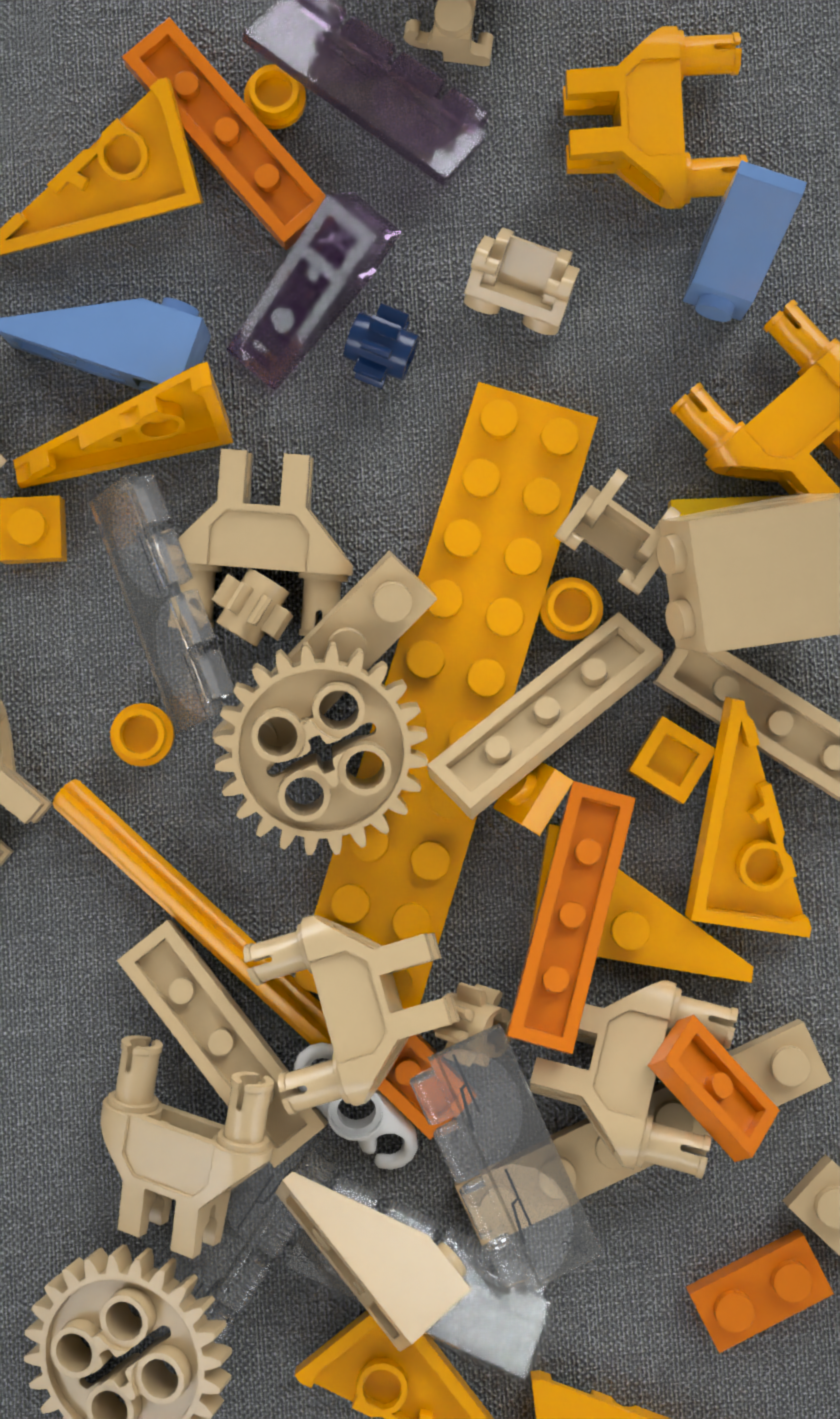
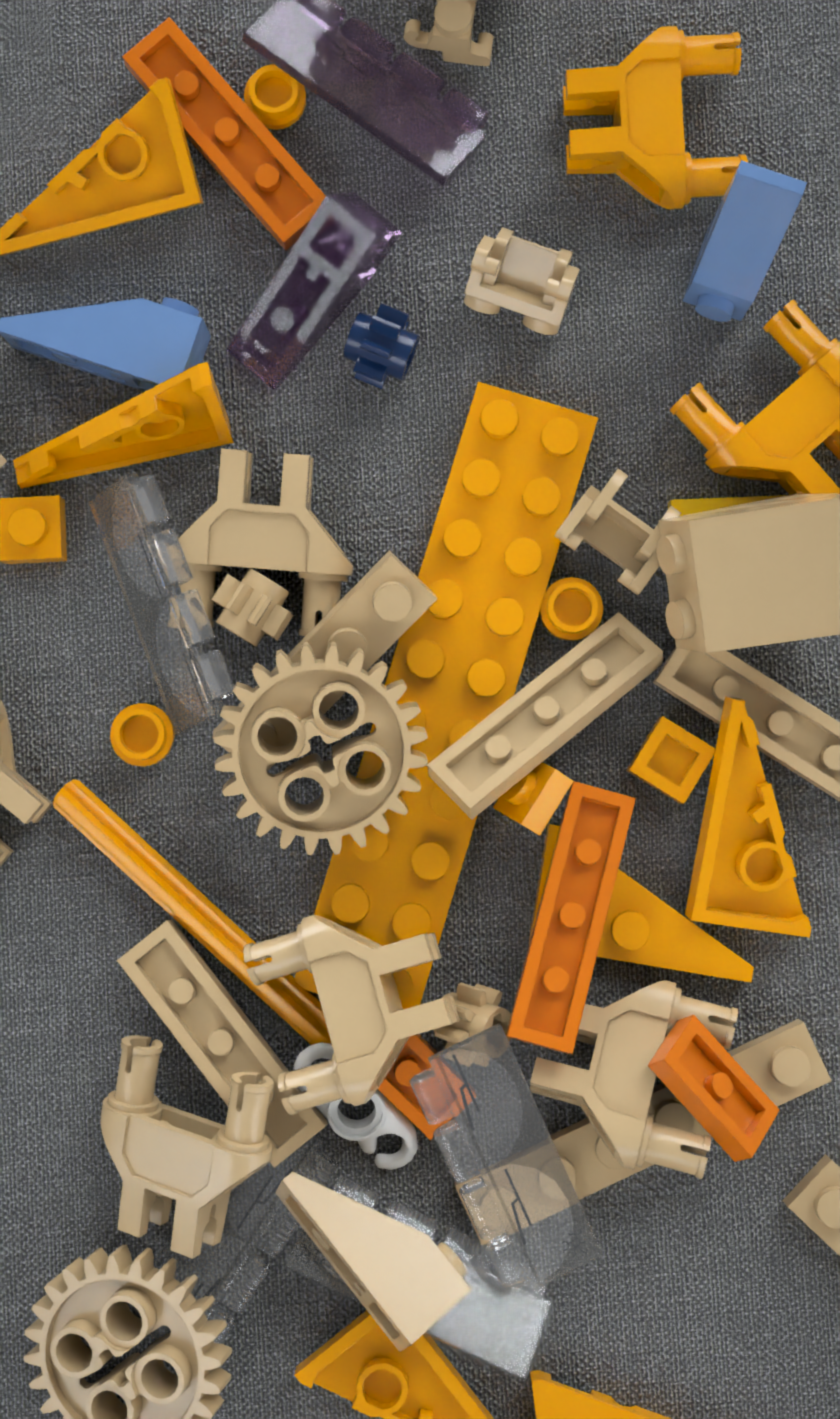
(759, 1290): orange plate -> none

